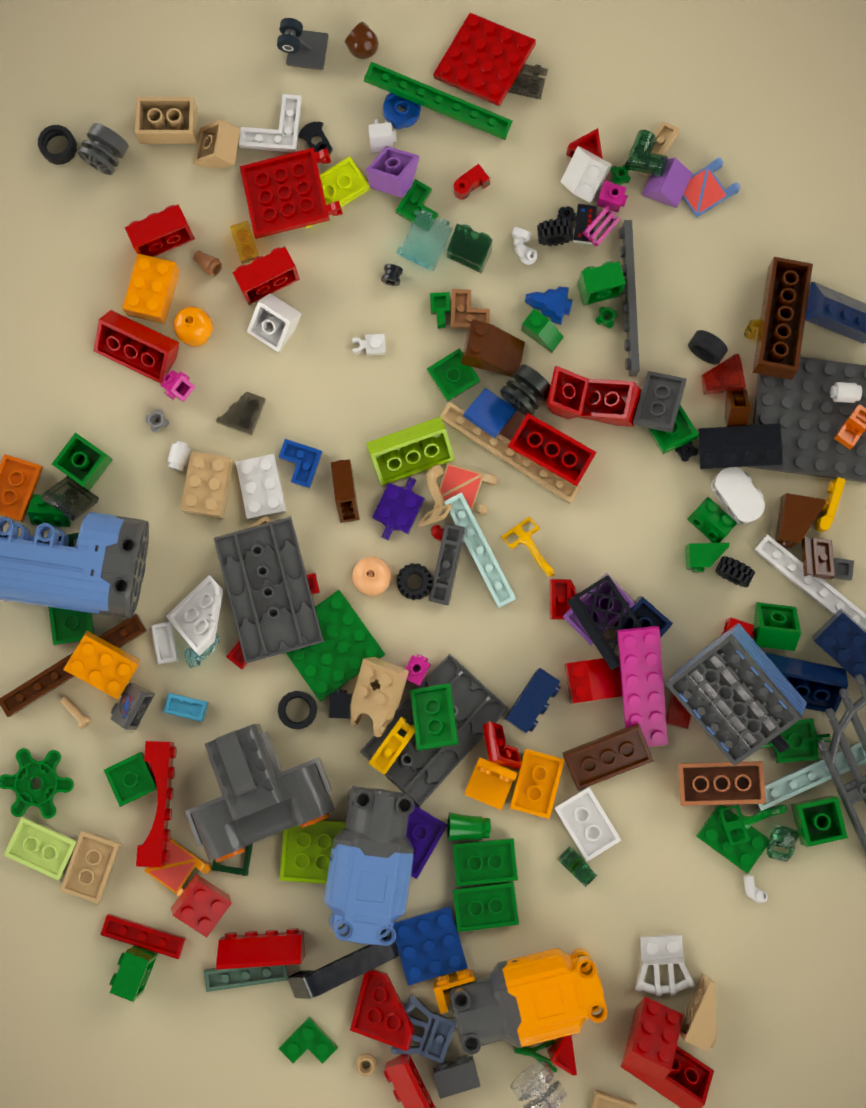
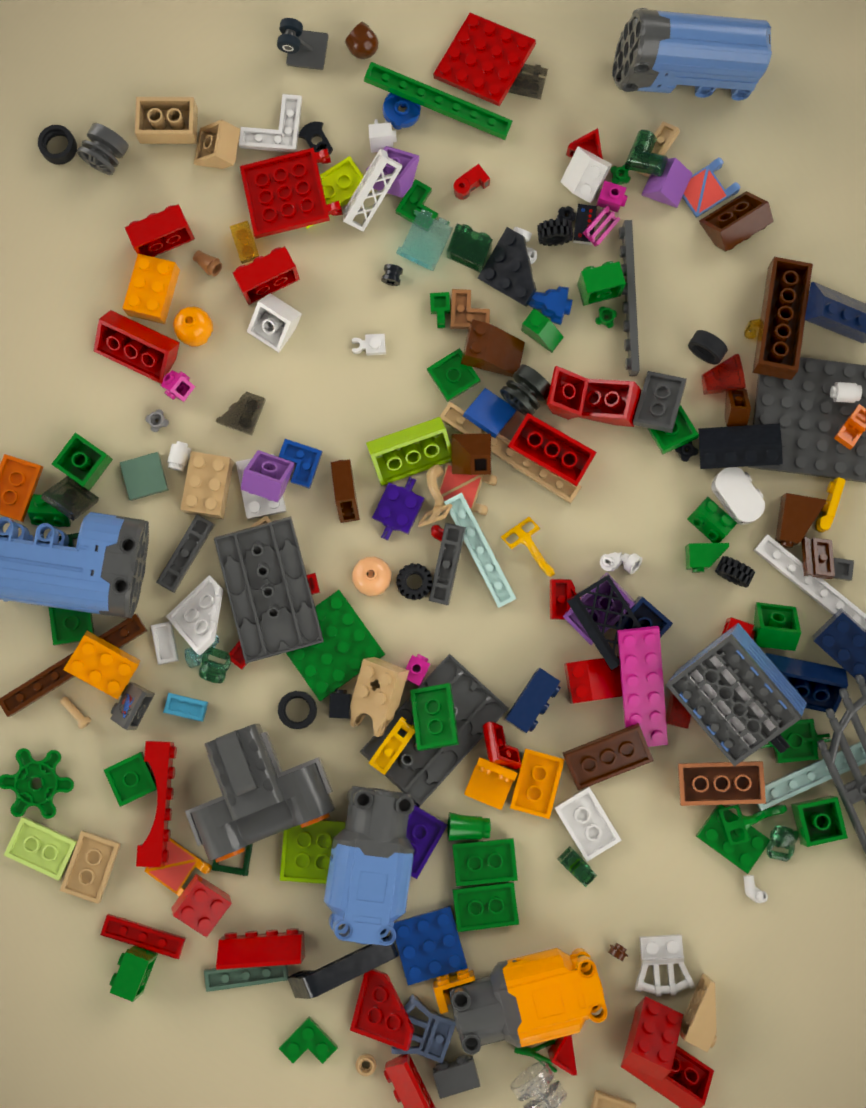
(144, 476): none -> sand green tile
(185, 553): none -> dark grey plate
(212, 670): none -> clear green piece
(267, 476): none -> medium lavender slope
(366, 185): none -> white fence
(471, 454): none -> reddish brown slope
(510, 268): none -> black plate
(613, 560): none -> white arm
(618, 951): none -> reddish brown plate
(691, 50): none -> medium blue piece
(737, 220): none -> reddish brown slope

